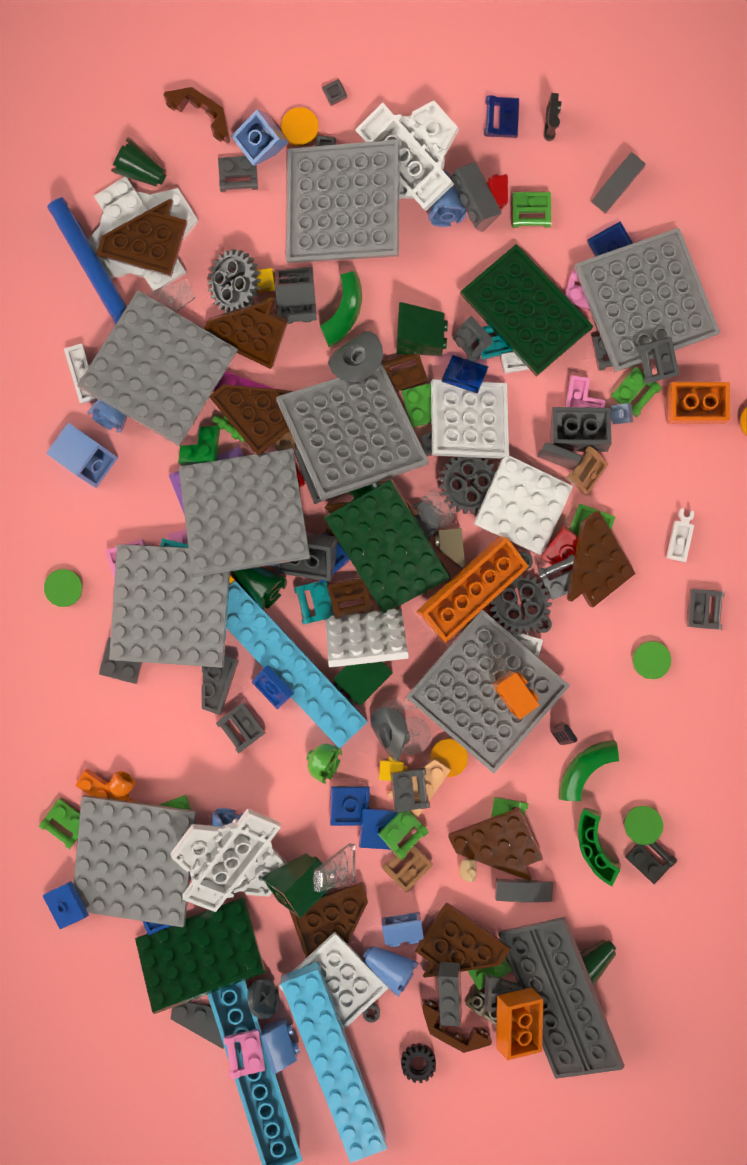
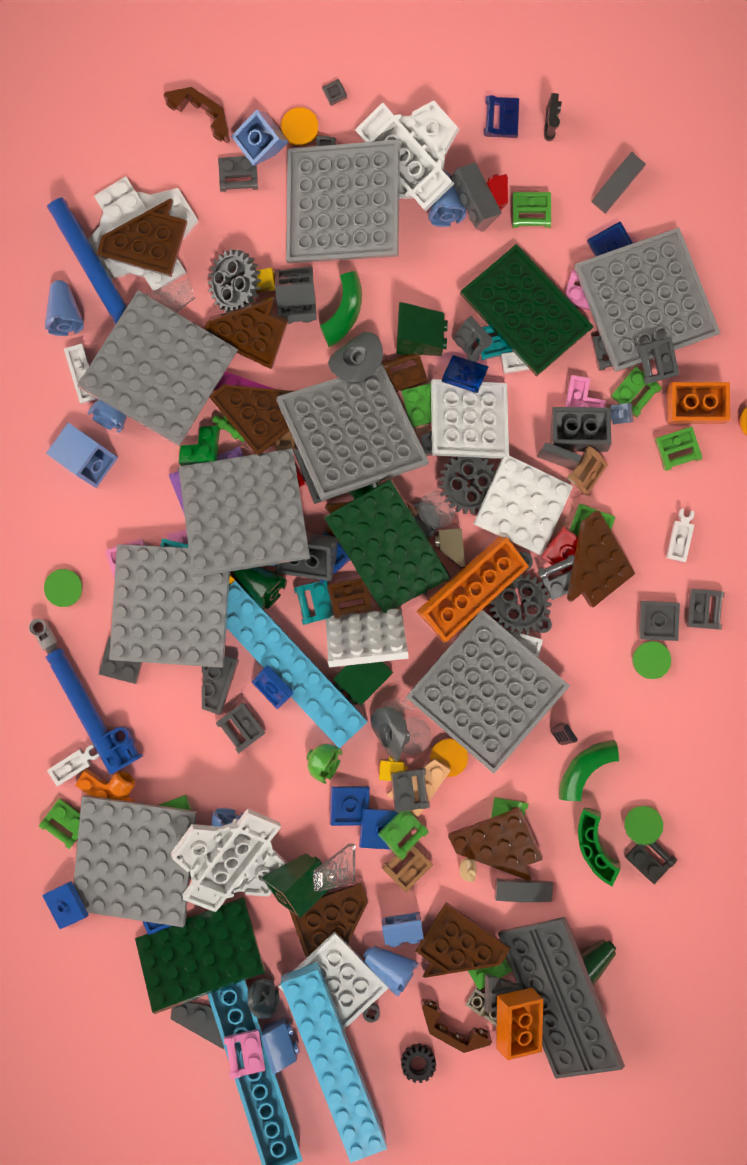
(62, 311): none -> medium blue cone
(71, 765): none -> white plate
(112, 751): none -> blue piece
(138, 165): dark green cone -> none
(450, 993): dark grey brick -> none
(515, 694): orange brick -> none
(659, 620): none -> dark grey plate
(676, 442): none -> bright green plate

